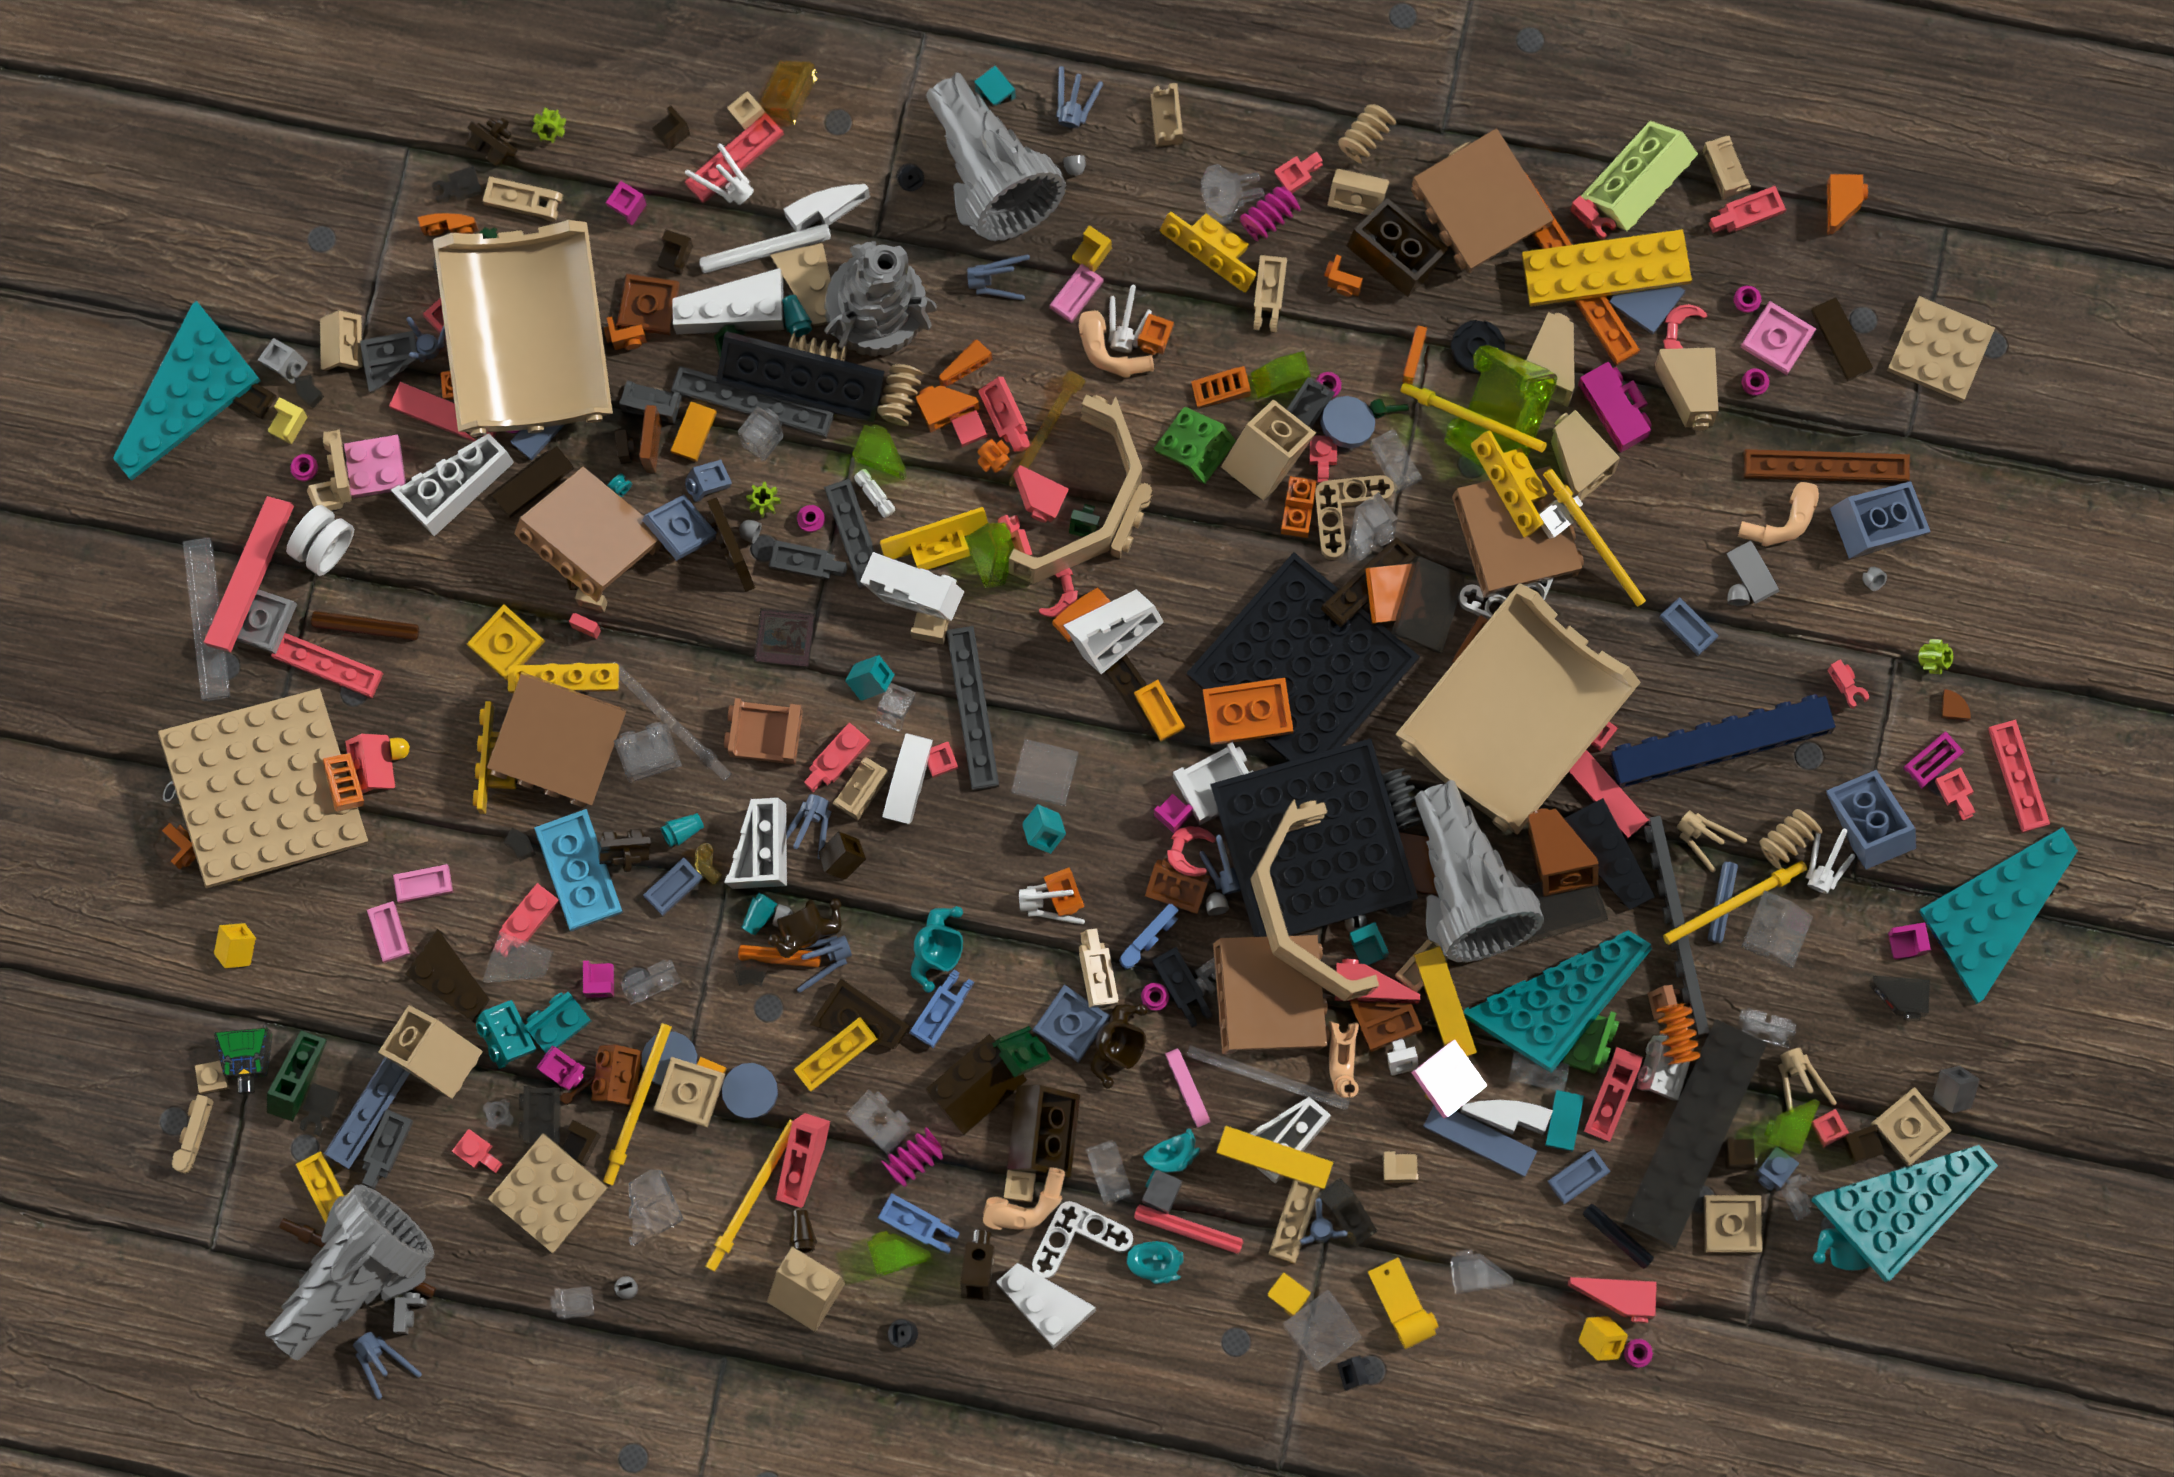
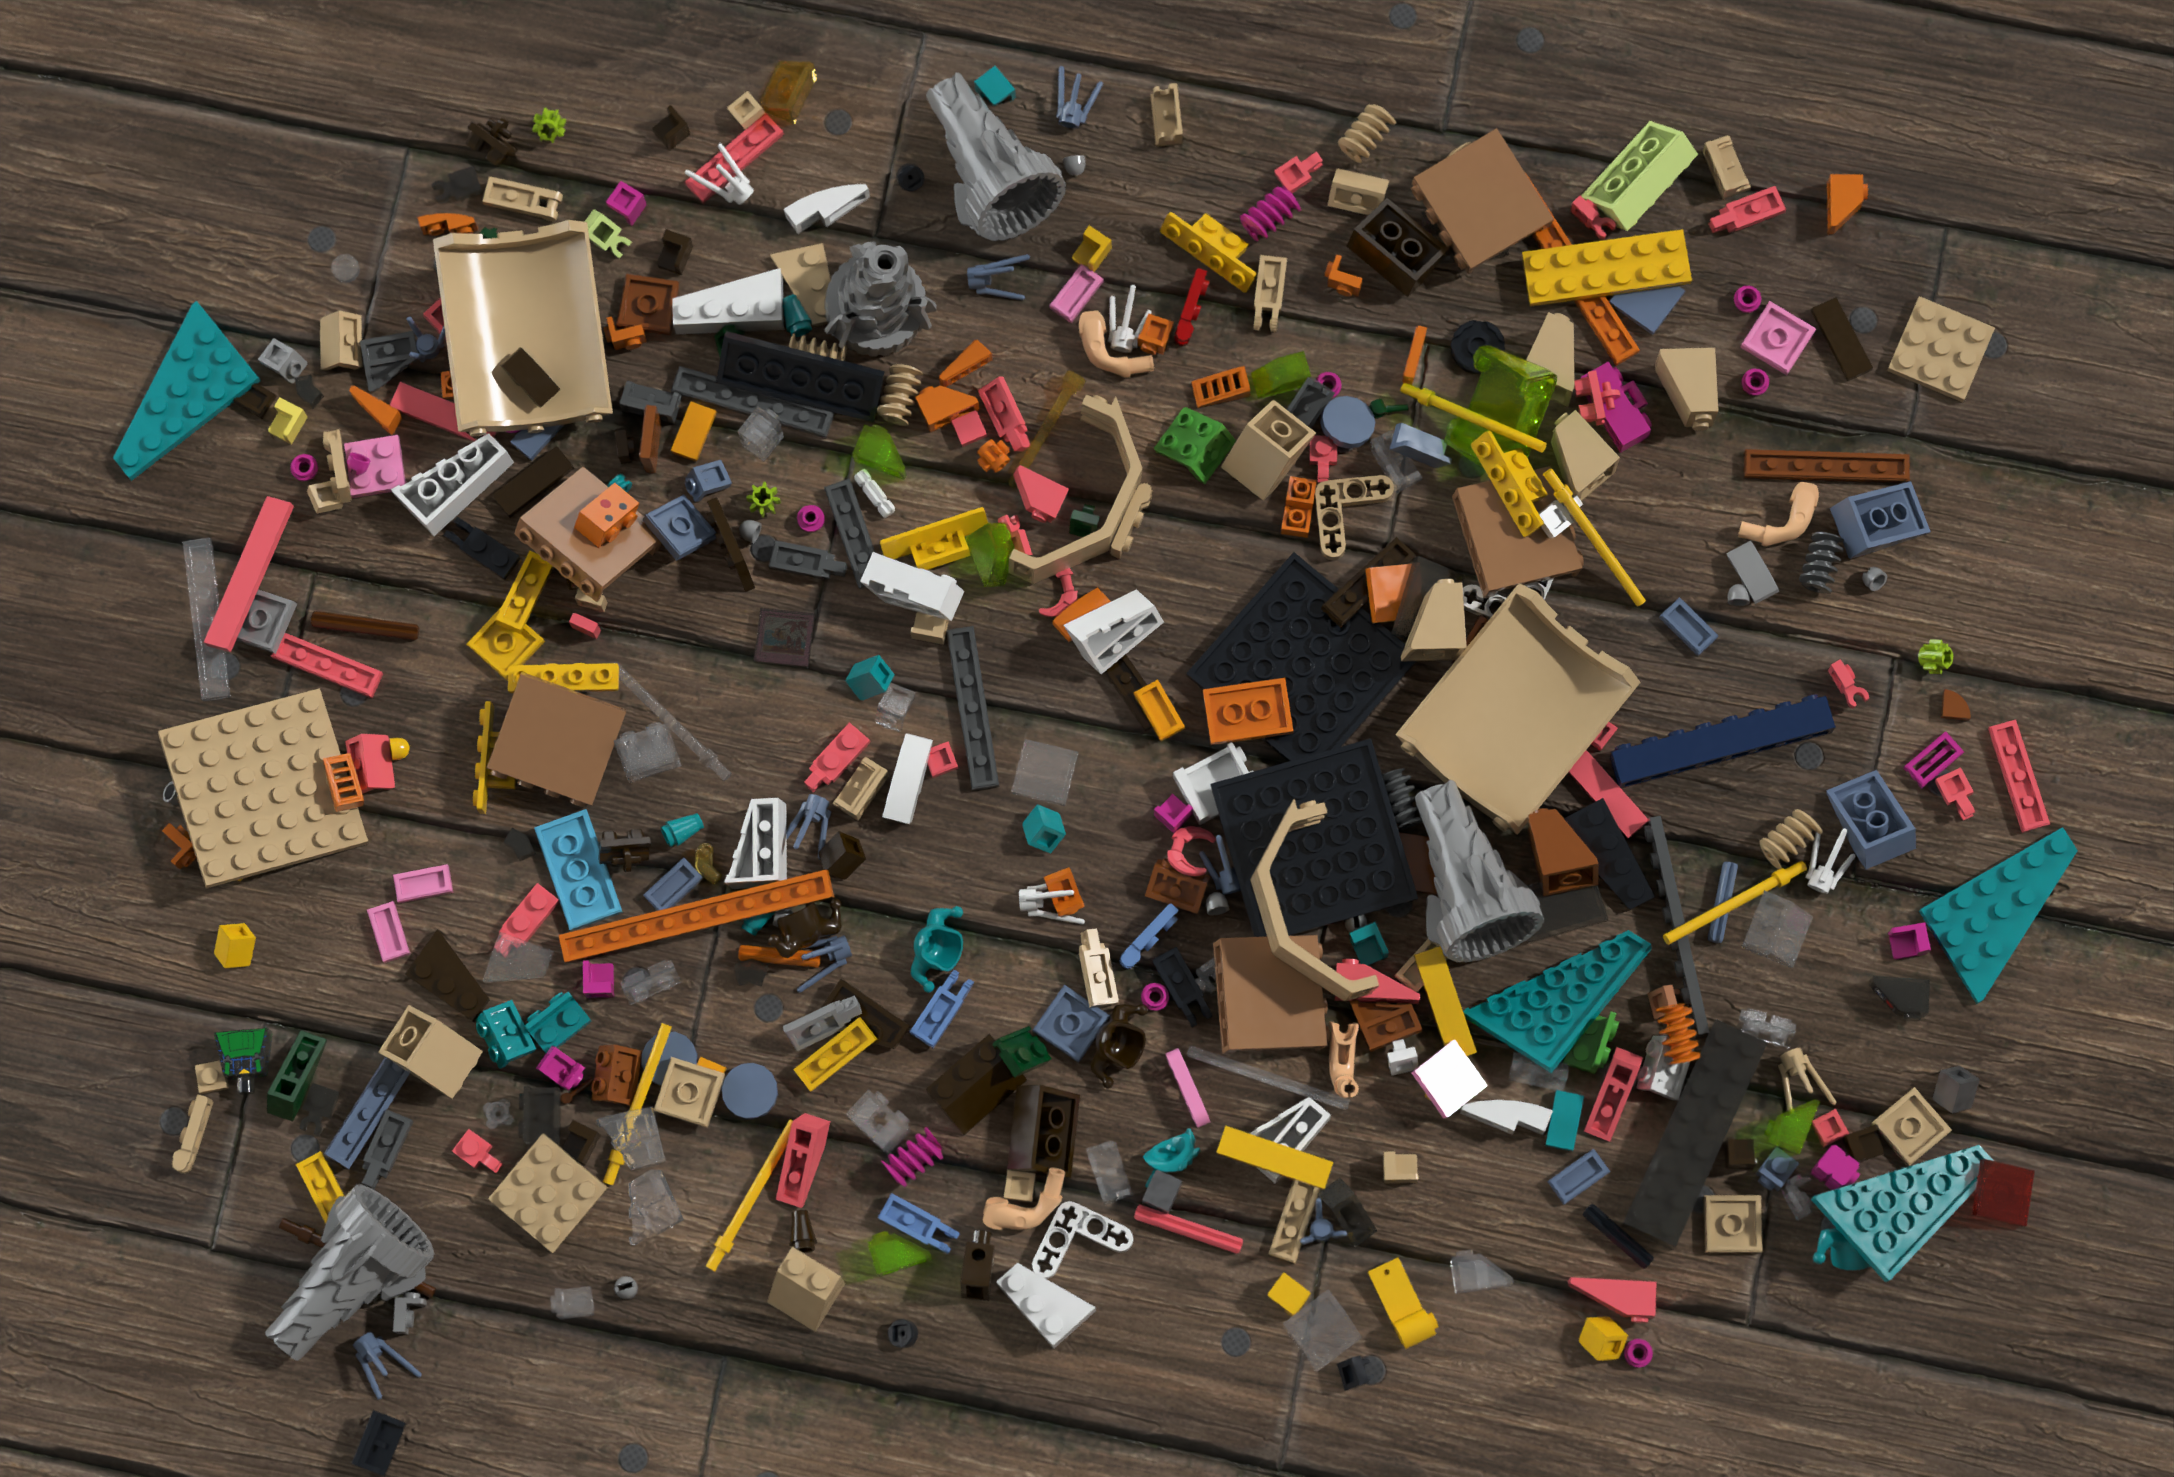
(320, 540): white wheel -> none
(345, 268): none -> clear tile
(357, 462): none -> dark pink hinge
(379, 1443): none -> black hinge
(383, 414): none -> orange slope
(484, 549): none -> black hinge
(524, 593): none -> yellow plate
(530, 377): none -> dark brown slope
(605, 233): none -> yellowish green brick
(607, 515): none -> orange brick
(635, 1136): none -> clear slope
(696, 916): none -> orange plate
(764, 248): white axle -> none
(764, 732): nougat panel -> none
(822, 1023): none -> light grey hinge
(1155, 1261): teal hat -> none
(1191, 309): none -> red hinge
(1224, 193): clear hinge -> none
(1372, 525): clear slope -> none
(1419, 446): none -> sand blue panel
(1439, 625): none -> tan slope
(1482, 1140): sand blue tile -> none
(1590, 386): none -> coral hips
(1674, 319): coral piece -> none
(1695, 825): tan plant -> none
(1819, 562): none -> dark grey piece
(1836, 1169): none -> dark pink brick
(2003, 1192): none -> clear red tile

